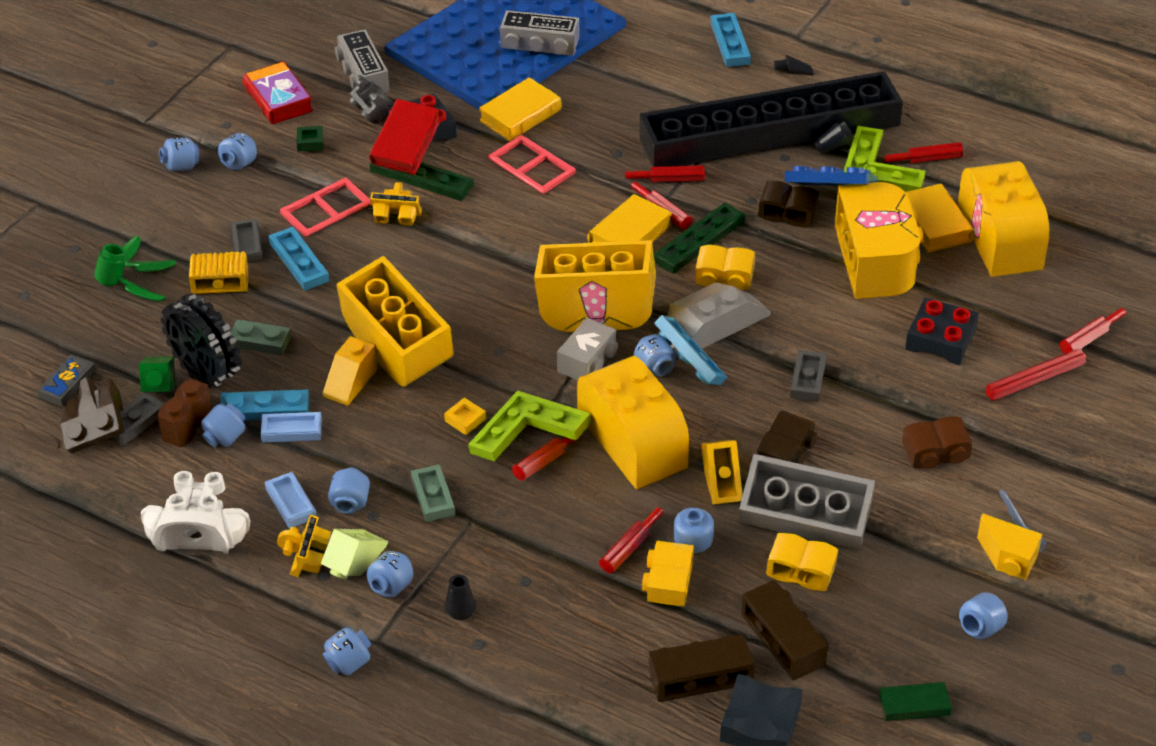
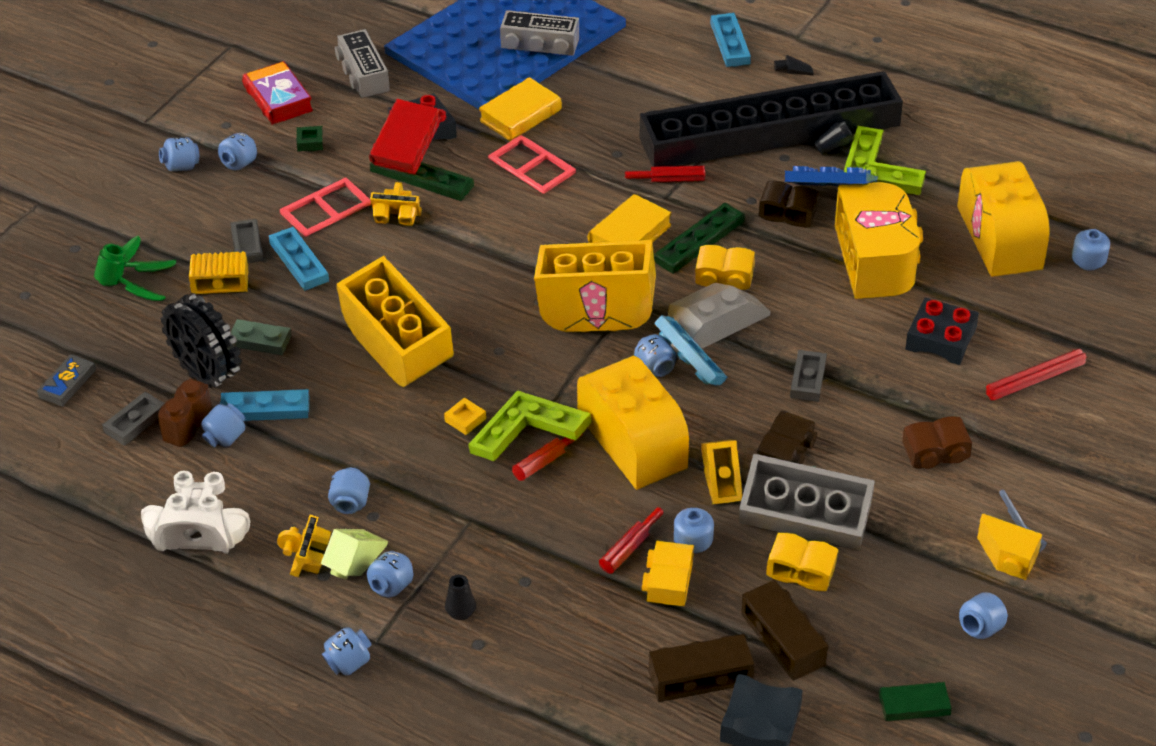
(92, 416): dark brown plate -> none
(157, 374): green brick -> none
(290, 499): light blue tile -> none
(291, 427): light blue tile -> none
(350, 370): yellow slope -> none
(370, 98): dark grey piece -> none
(432, 493): sand green plate -> none
(586, 349): light grey brick -> none
(677, 217): axle -> none
(928, 153): red axle -> none
(940, 218): yellow piece -> none
(1090, 249): none -> medium blue head
(1090, 332): axle -> none

